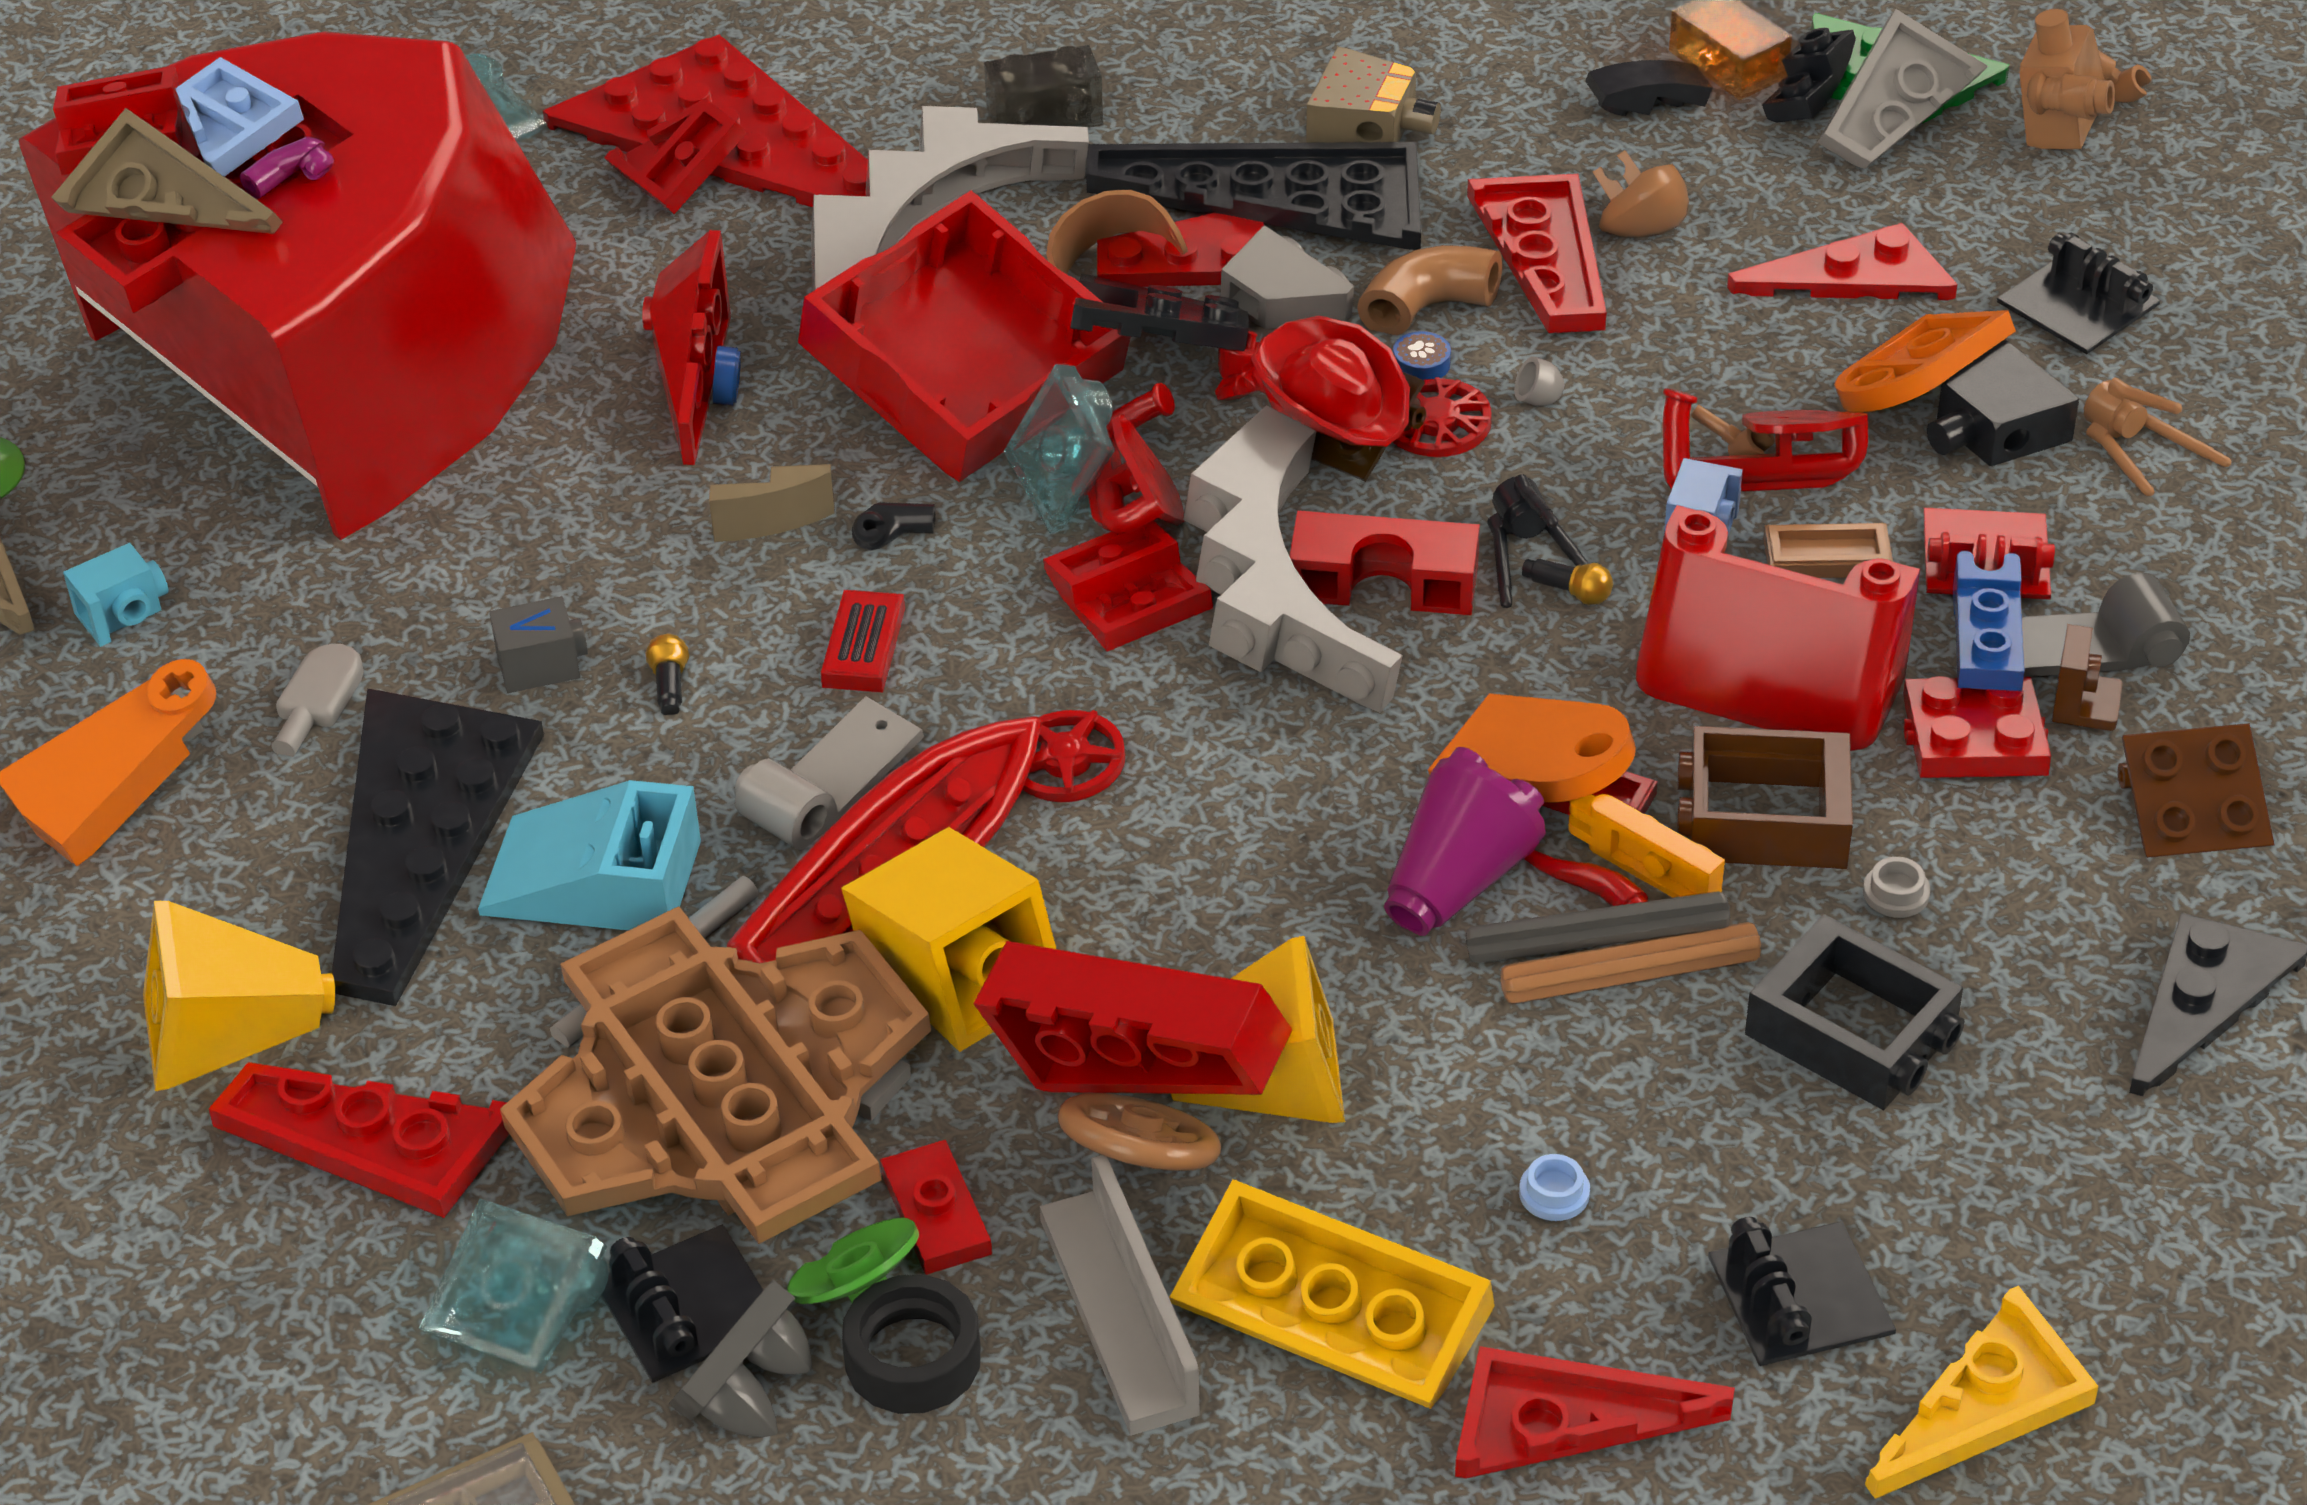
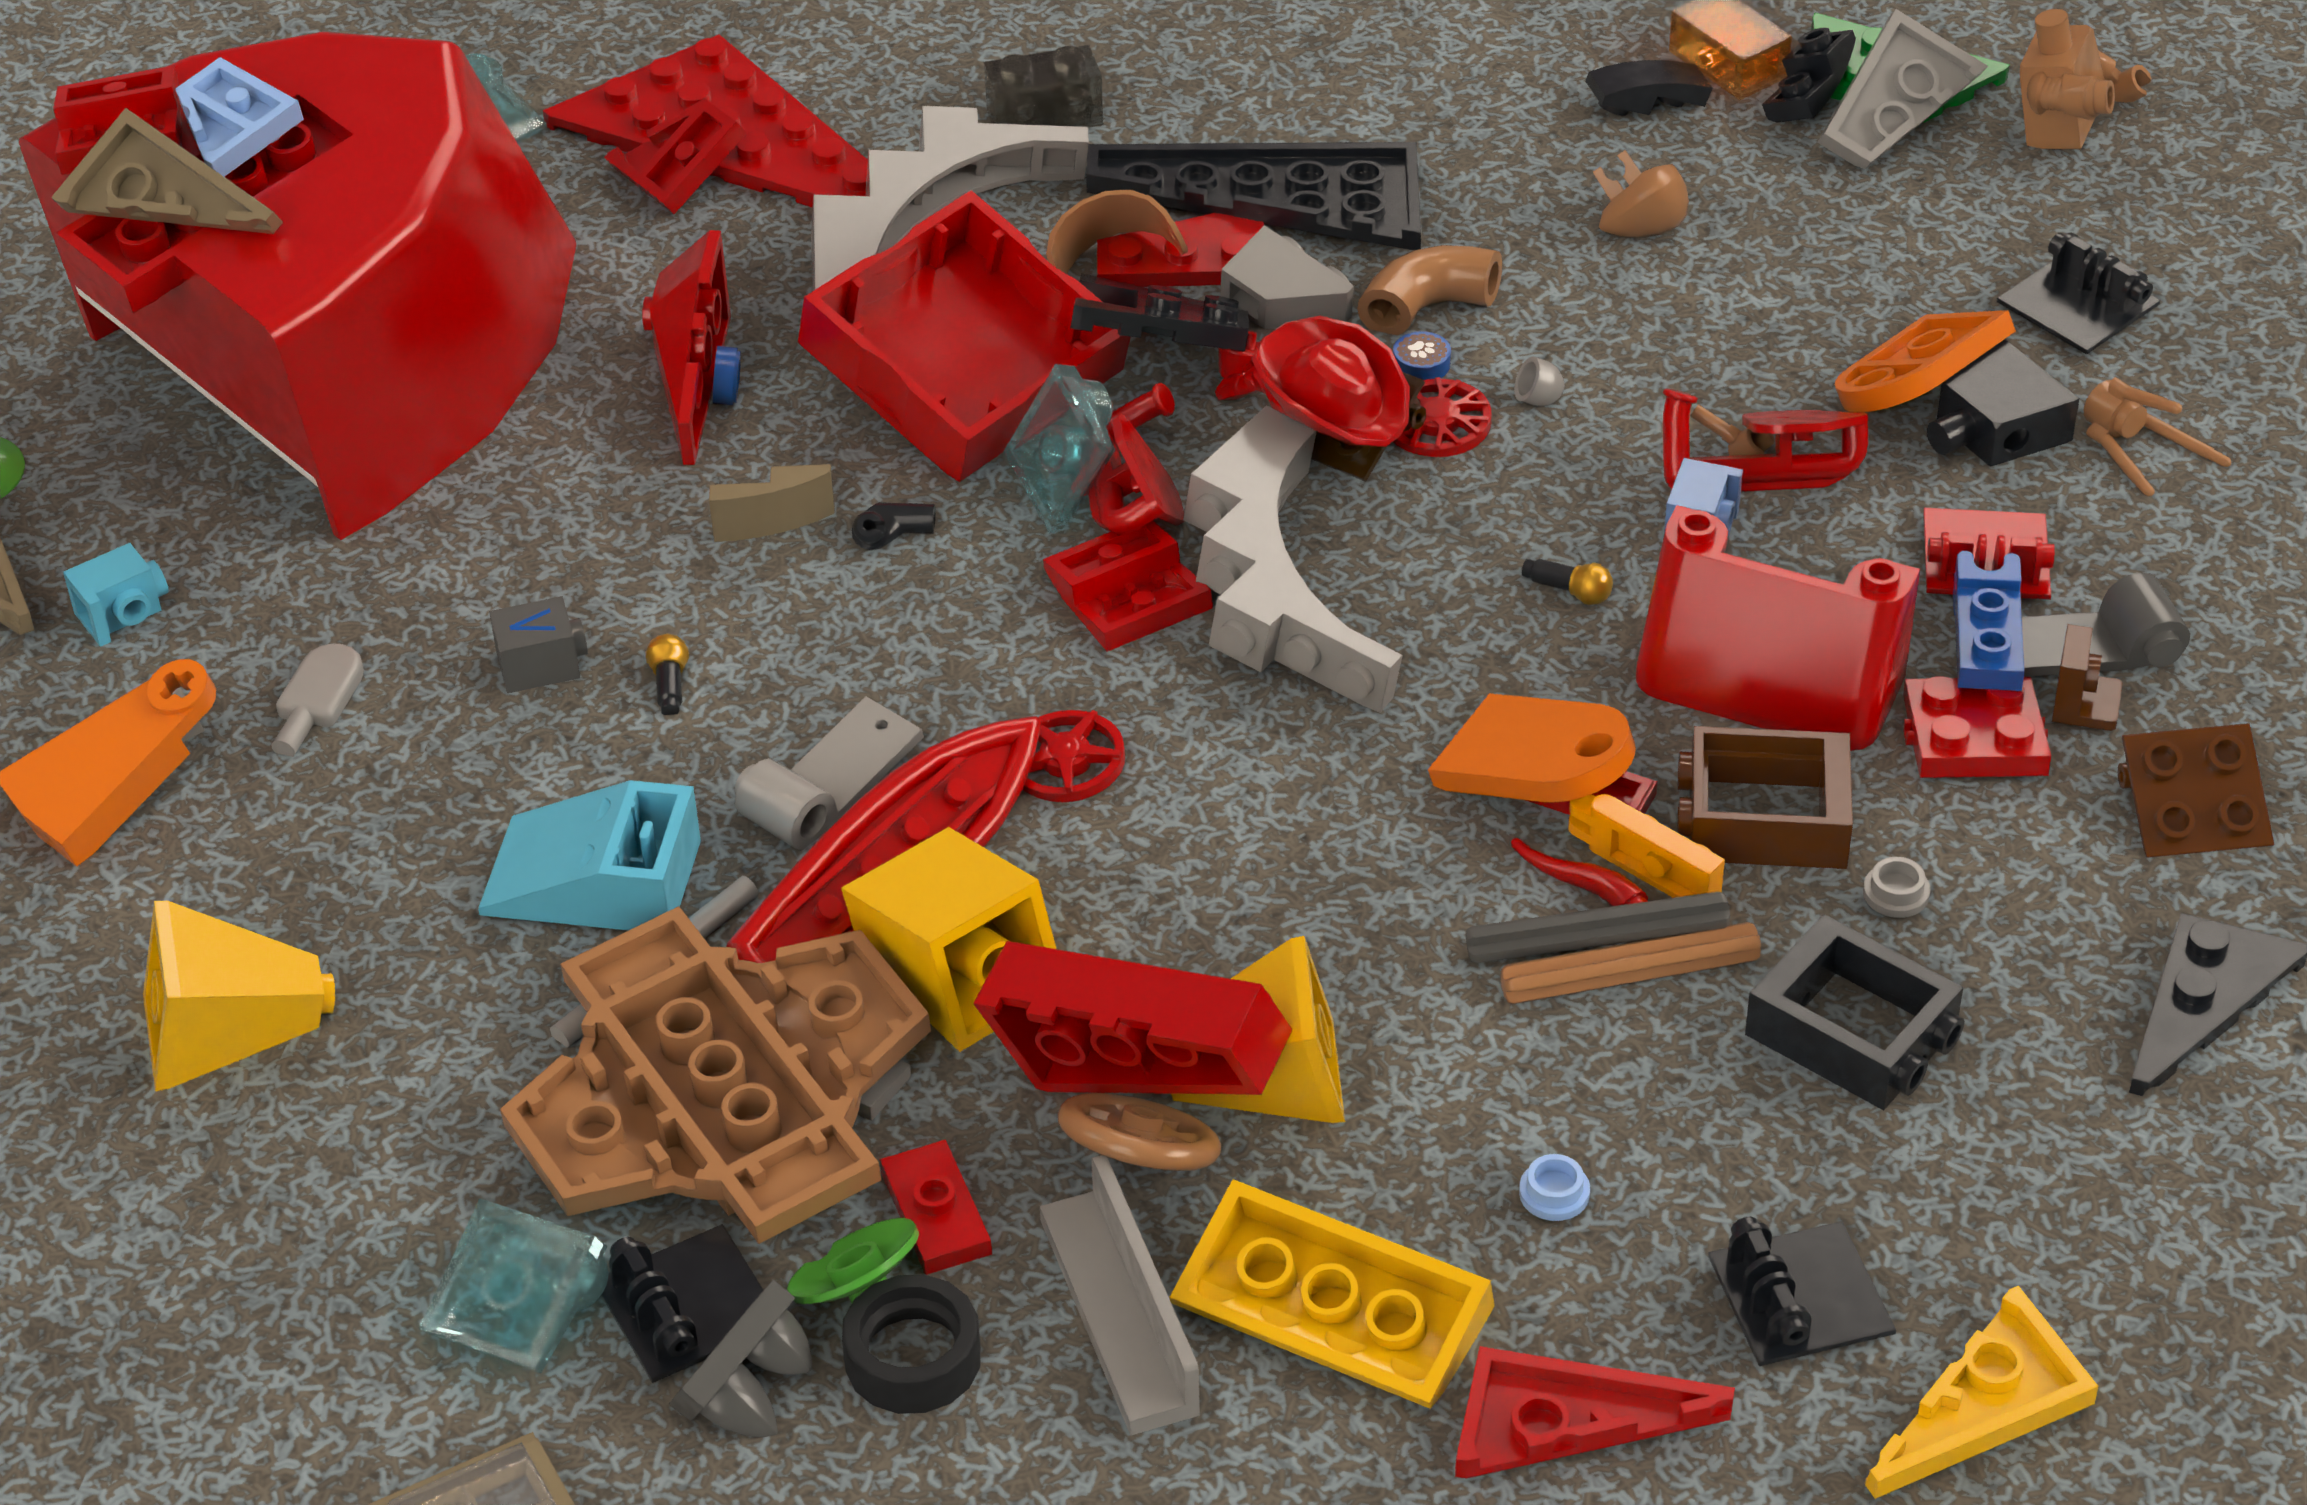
(285, 161): magenta arm -> none
(366, 1133): red wing -> none
(420, 815): black wing -> none
(863, 641): red tile -> none
(1367, 101): dark tan torso -> none
(1429, 556): red arch -> none
(1461, 840): magenta cone -> none
(1524, 514): black plant -> none
(1546, 244): red wing -> none
(1825, 548): medium nougat tile -> none
(1856, 267): wing -> none

